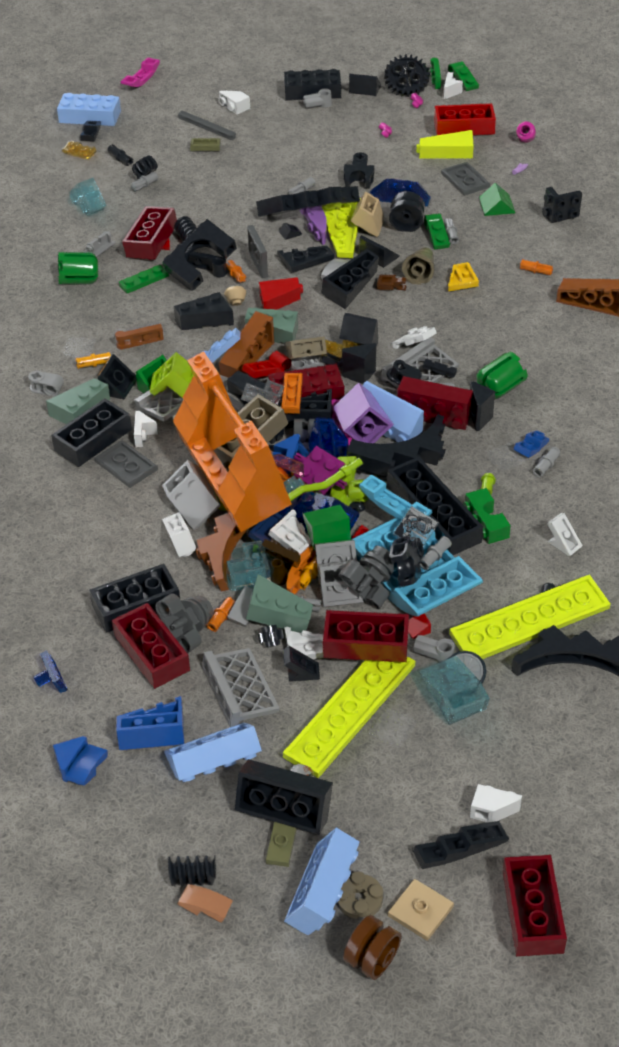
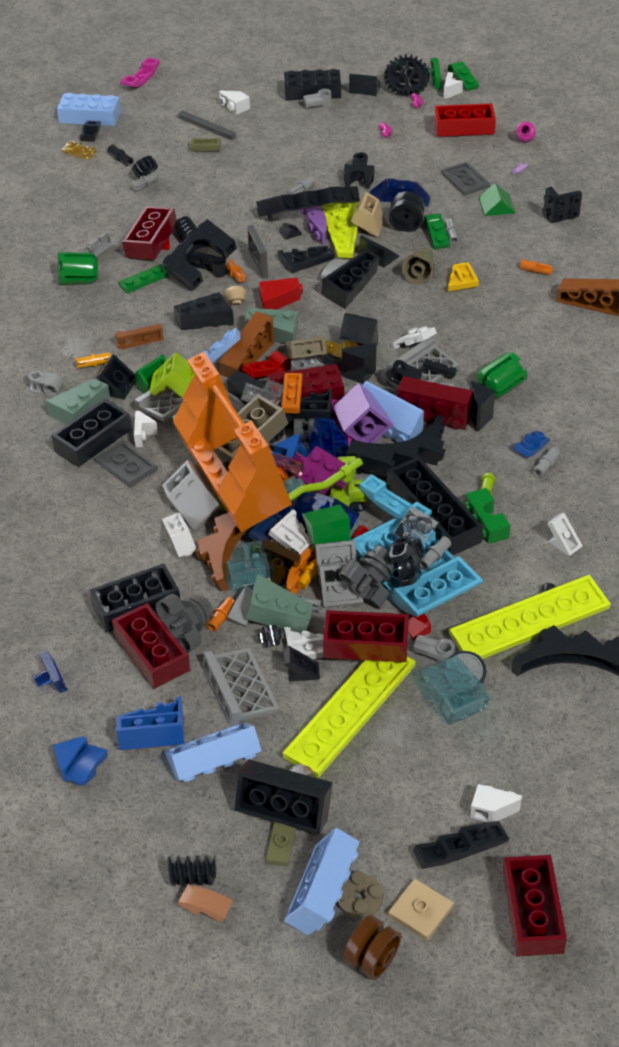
(87, 196): clear light blue brick -> none
(388, 282): reddish brown plate -> none
(447, 145): neon yellow slope -> none

